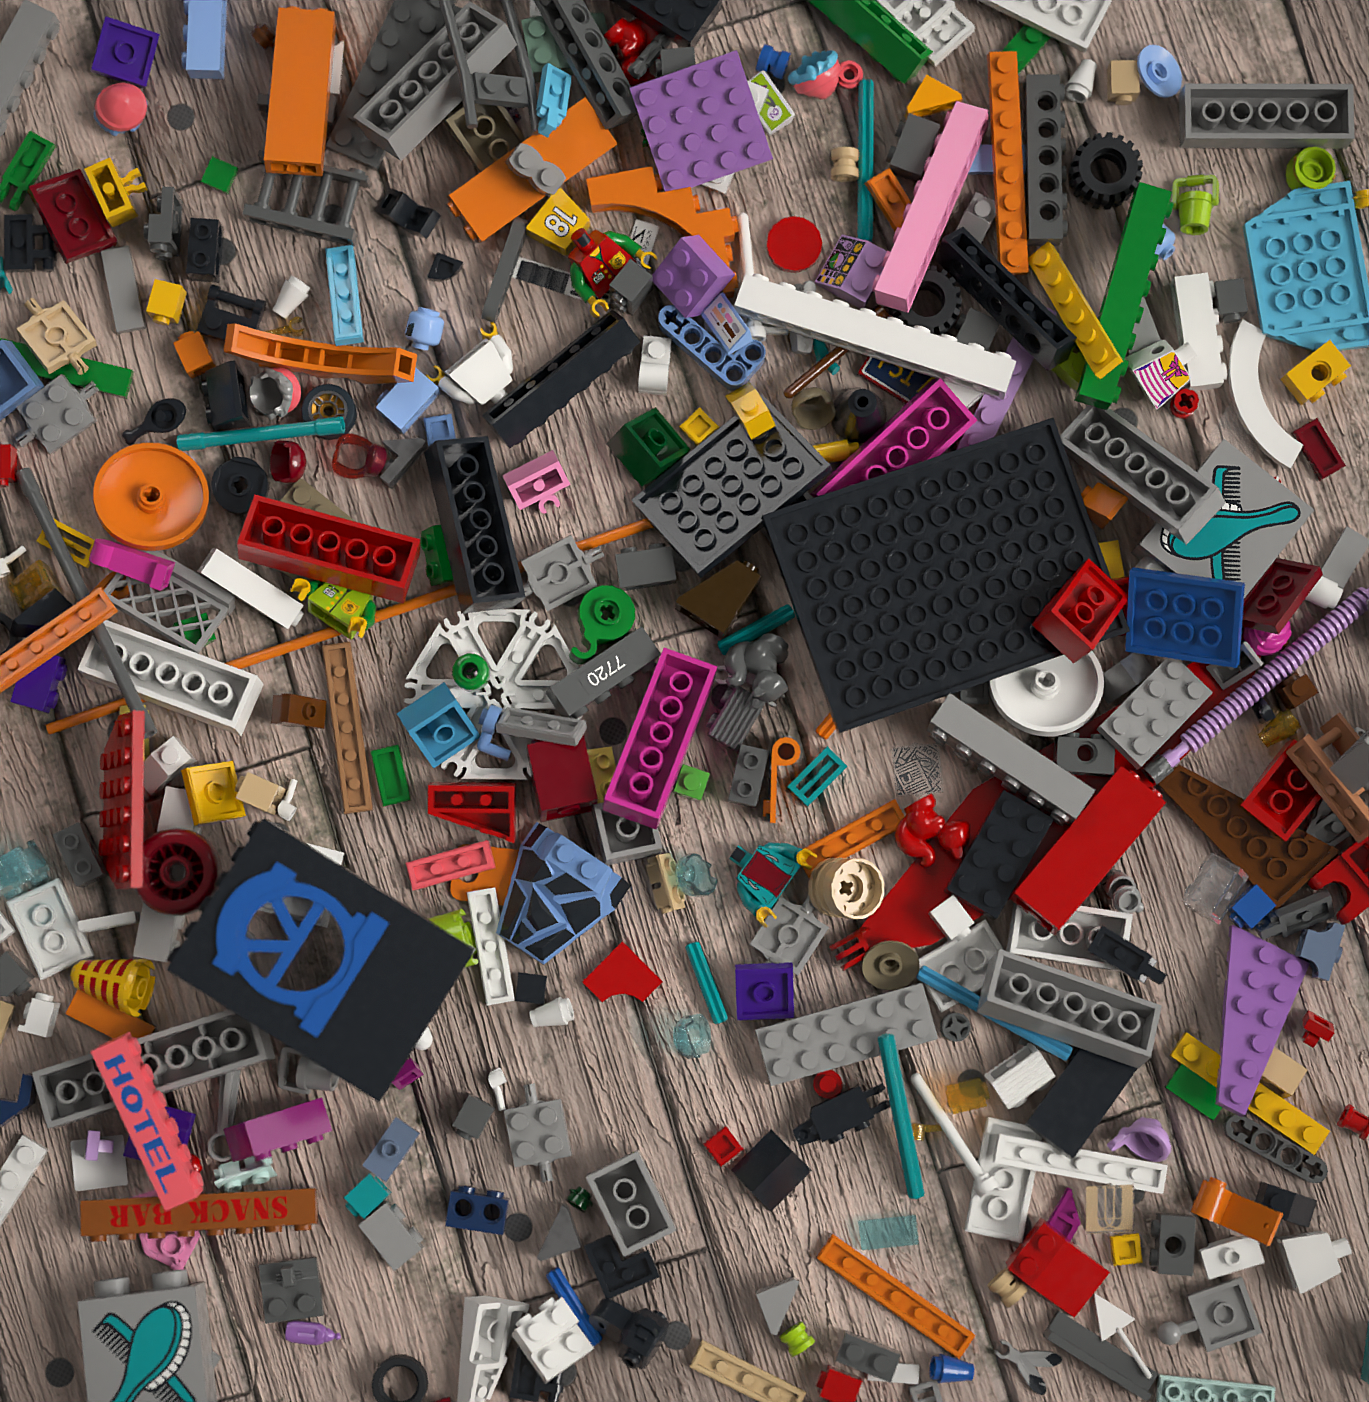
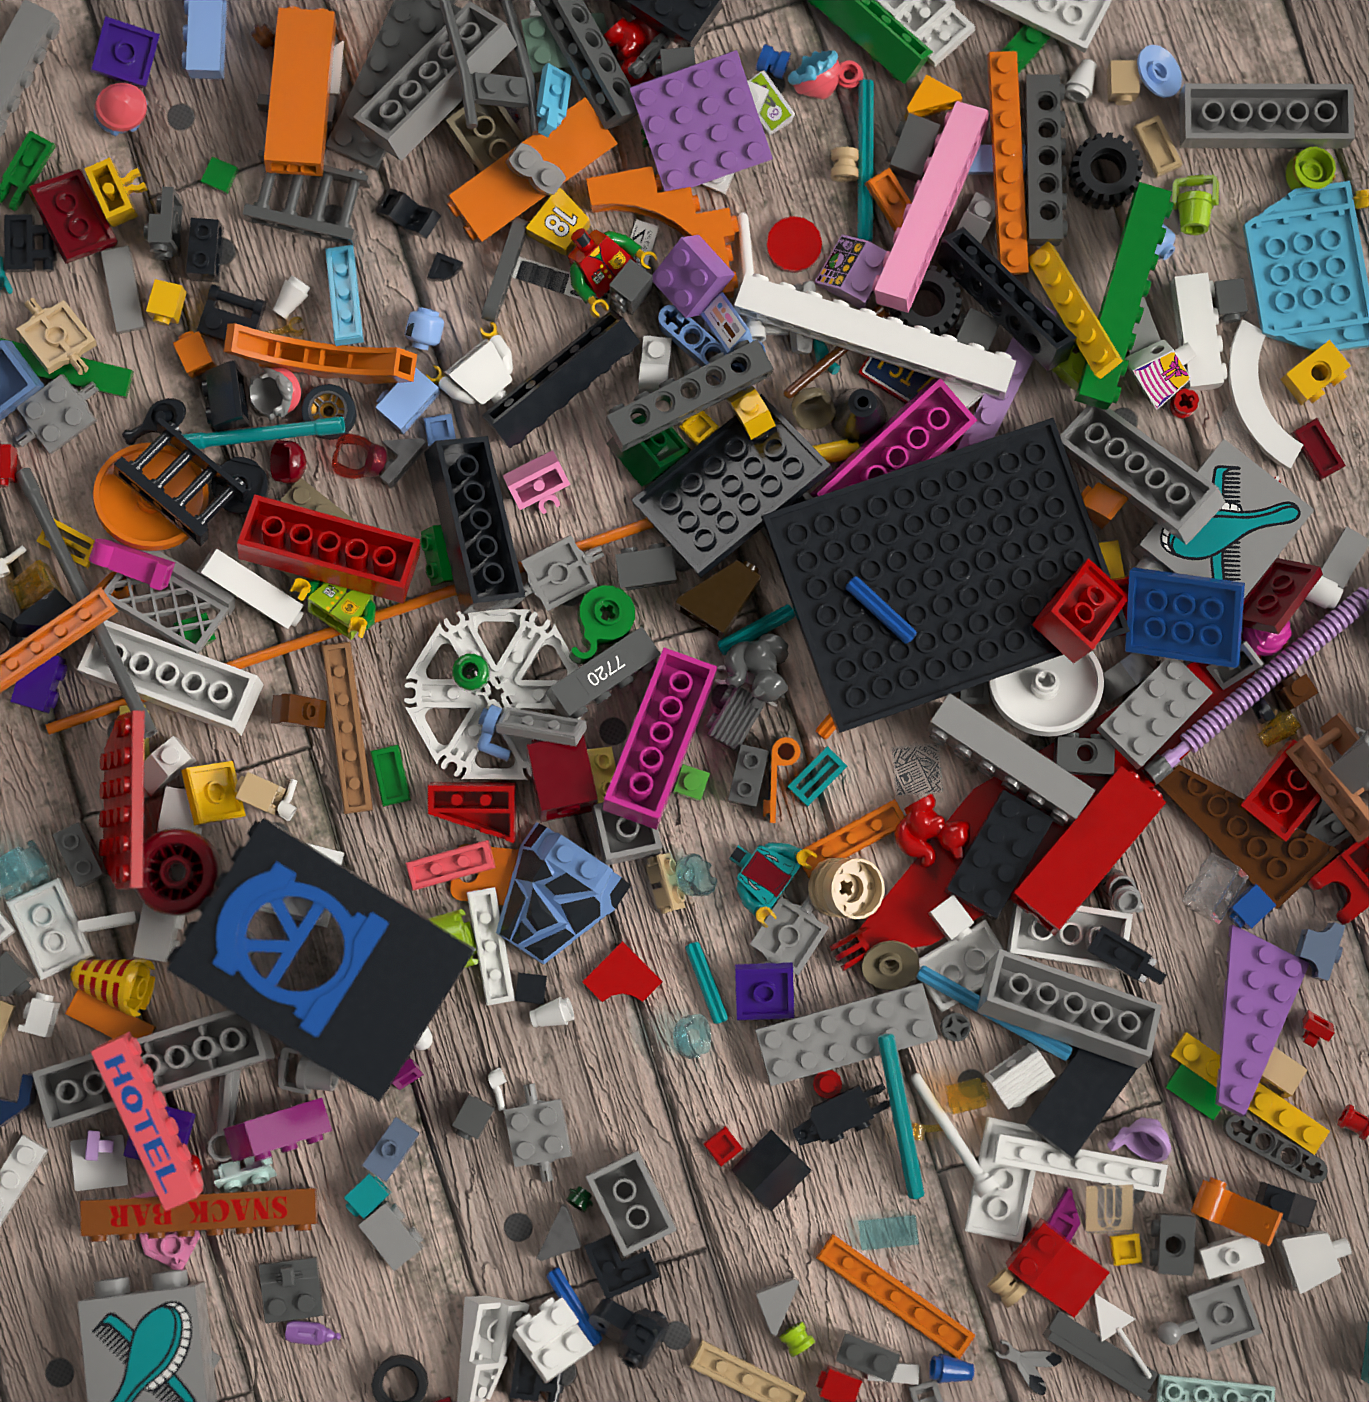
(174, 508): none -> black fence
(438, 725): dark azure slope -> none
(476, 1219): dark blue brick -> none
(630, 434): none -> dark grey brick
(881, 609): none -> blue axle
(1157, 146): none -> tan tile
(1297, 916): dark grey hinge -> none

